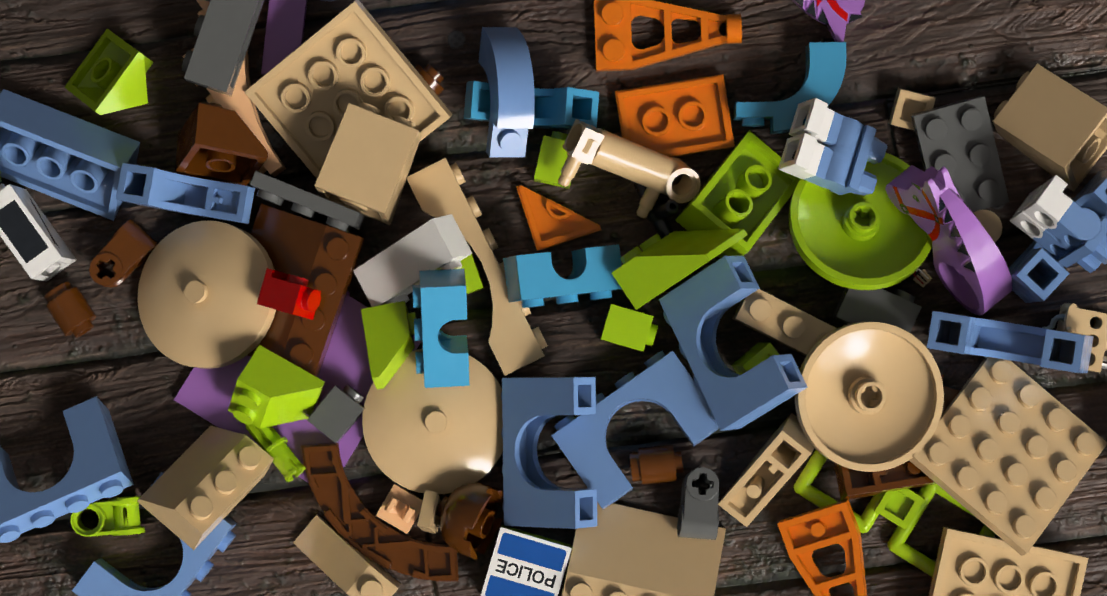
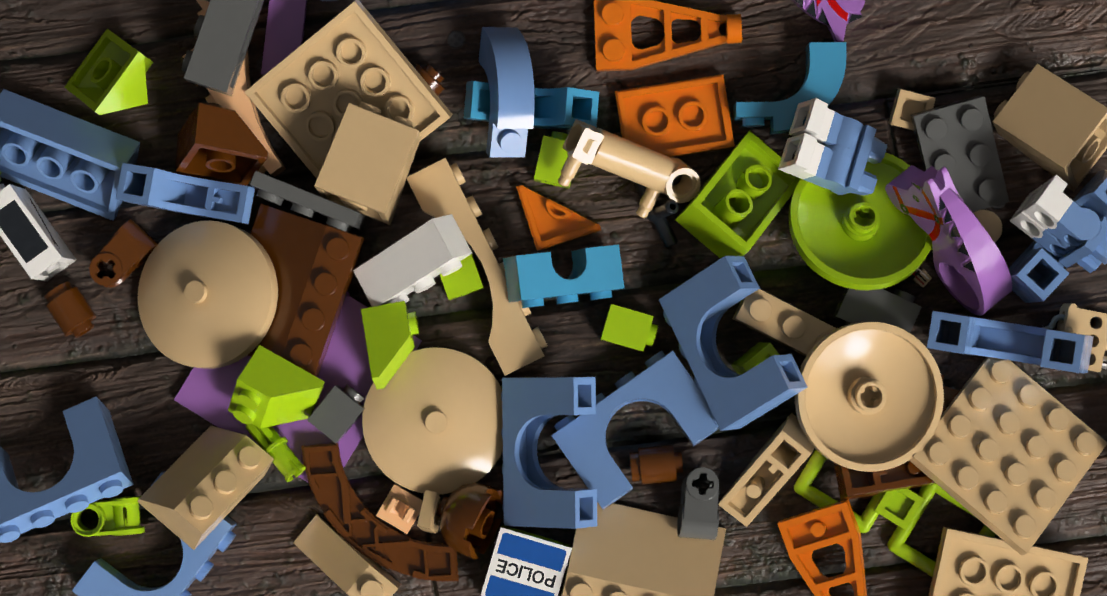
(288, 294): red brick -> none
(441, 300): dark azure arch -> none
(669, 260): lime slope -> none

